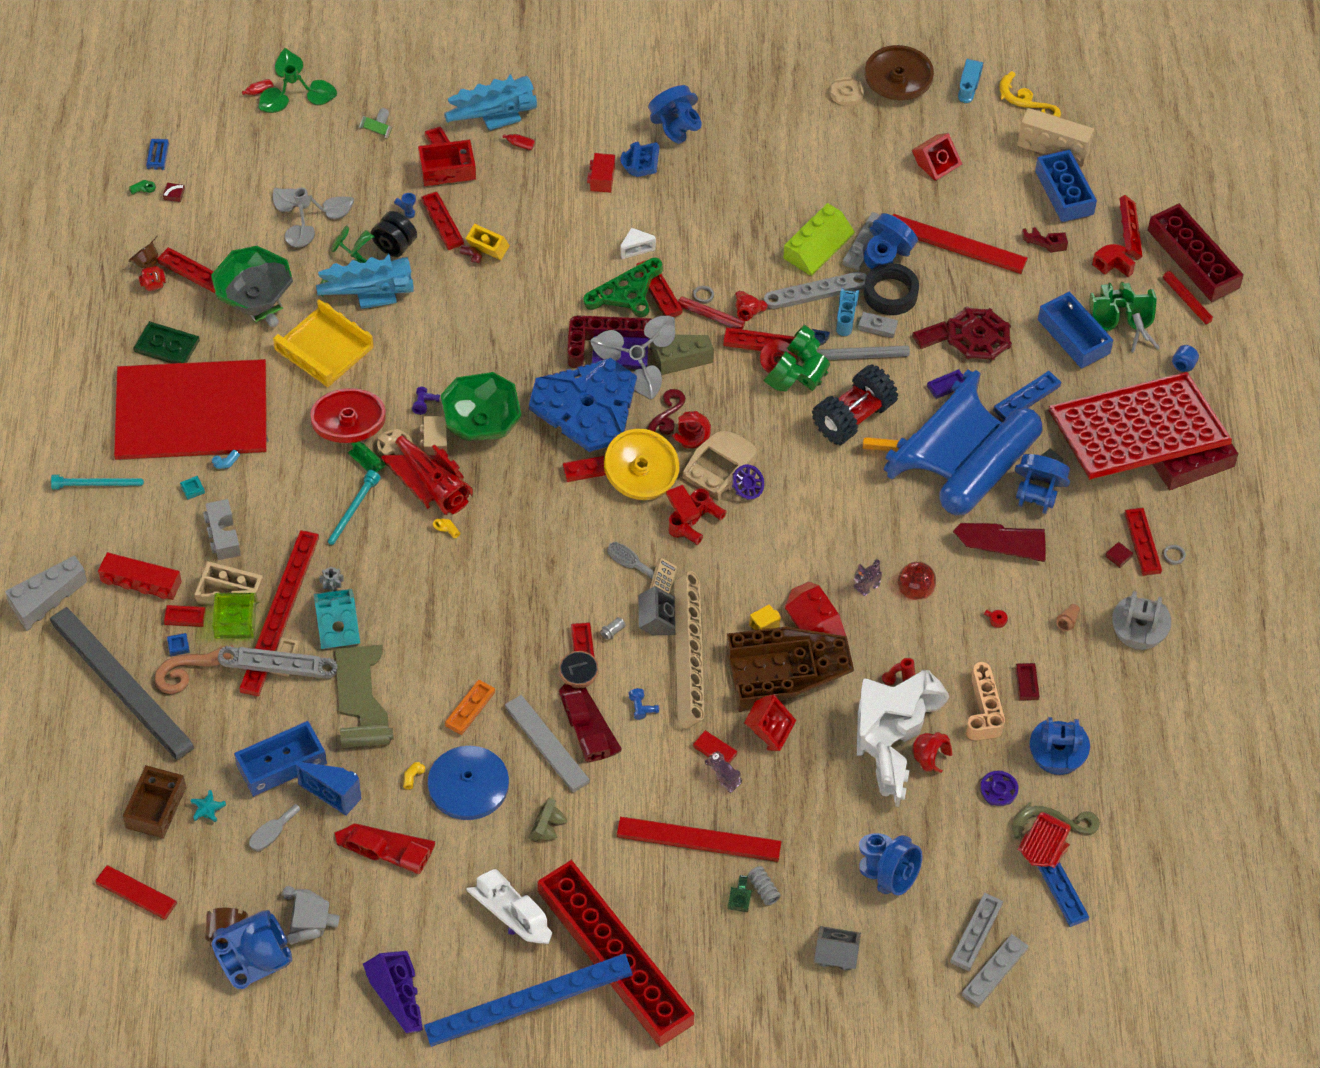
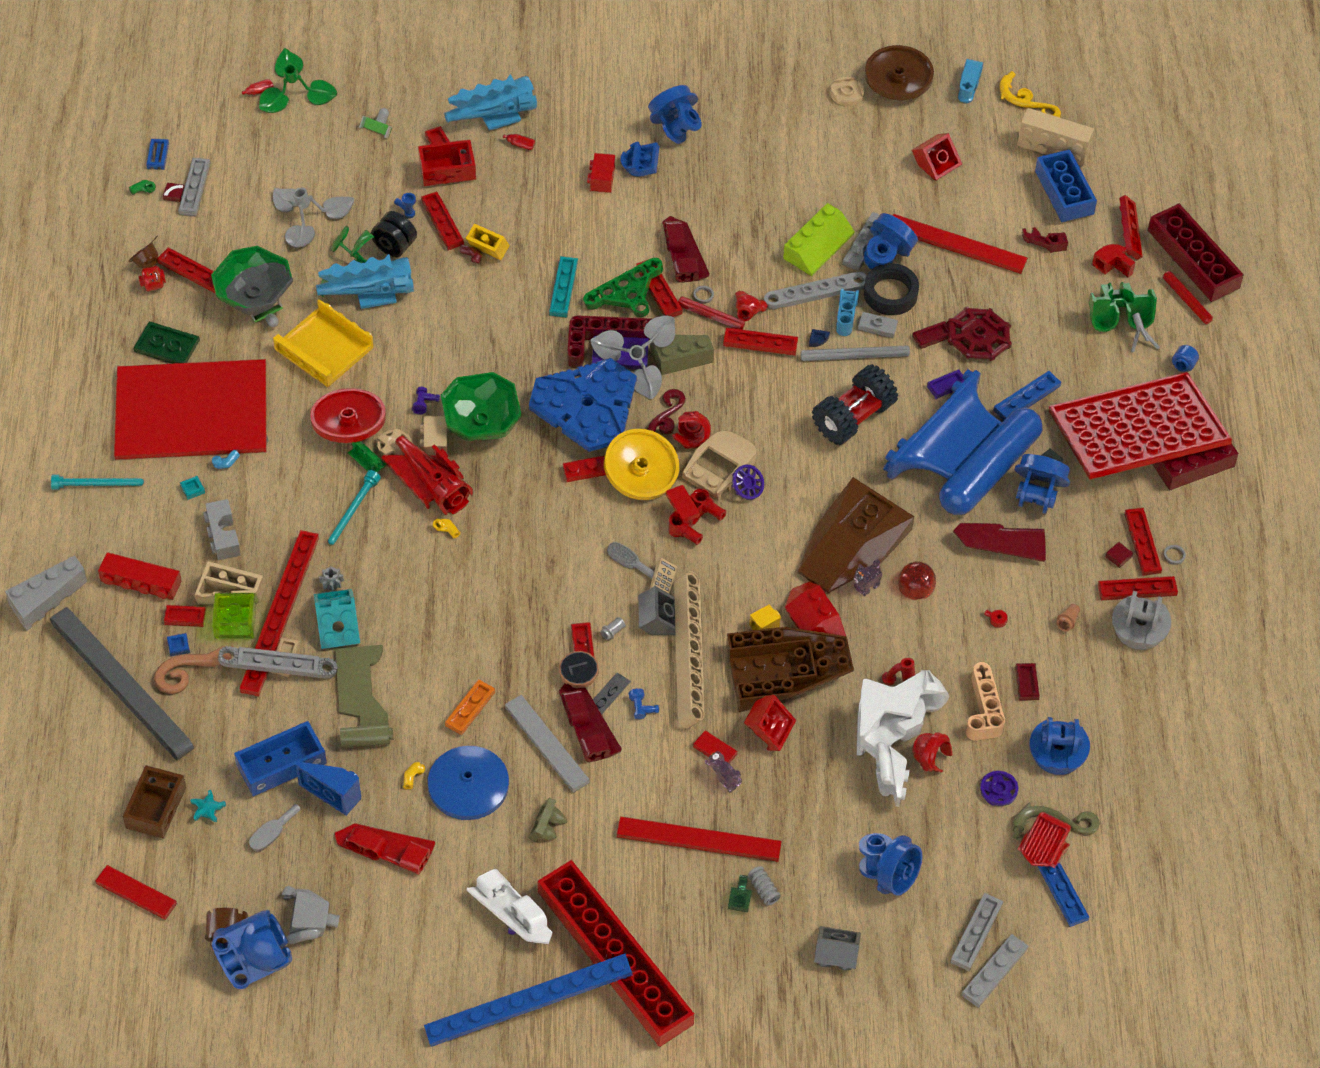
(194, 187): none -> light grey tile
(392, 979): dark purple wedge -> none
(563, 287): none -> teal tile
(610, 692): none -> flat silver sticker
(637, 243): white slope -> none
(685, 255): none -> dark red panel
(771, 351): red dish -> none
(809, 373): green piece -> none
(851, 533): none -> reddish brown wedge
(880, 444): light orange tile -> none
(1075, 329): blue piece -> none
(1144, 586): none -> red tile

